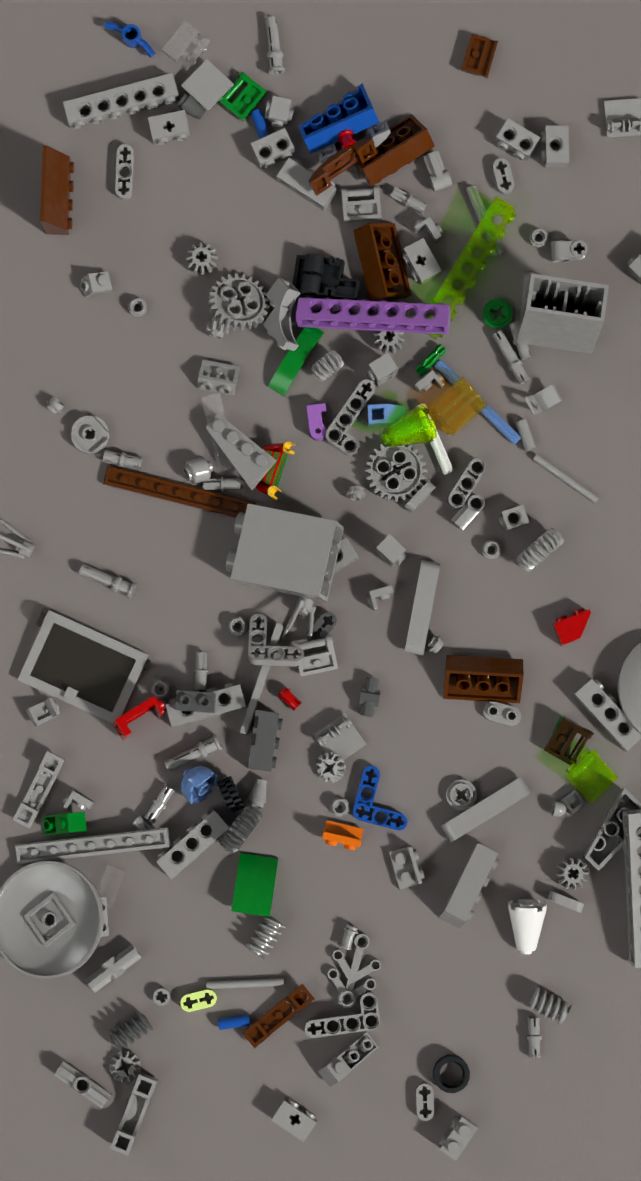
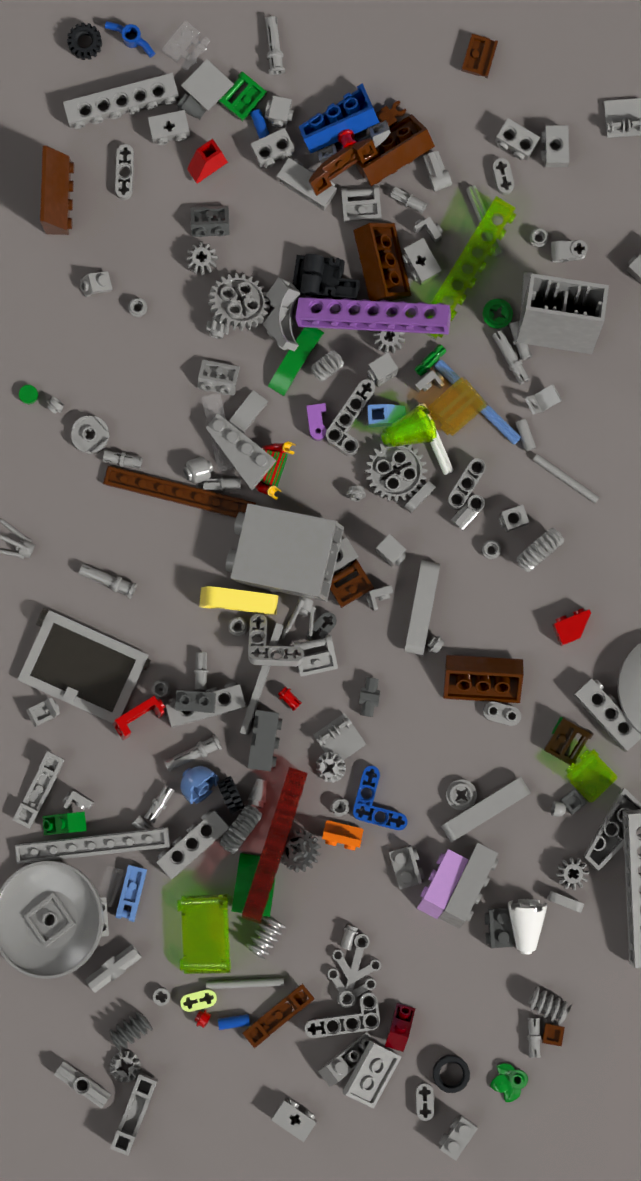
(28, 394): none -> green tile
(84, 30): none -> black tyre
(131, 892): none -> medium blue plate
(202, 1018): none -> red plate
(205, 934): none -> clear neon green windscreen
(206, 161): none -> red slope
(210, 221): none -> dark grey bracket
(238, 600): none -> light yellow beam
(248, 411): none -> light grey slope
(274, 845): none -> clear red brick
(304, 842): none -> dark grey gear
(352, 589): none -> reddish brown plate
(371, 1074): none -> light grey plate
(389, 115): none -> reddish brown plate
(400, 1027): none -> dark red slope
(442, 883): none -> lavender wedge
(500, 928): none -> dark grey bracket
(506, 1081): none -> green plate
(553, 1034): none -> reddish brown plate

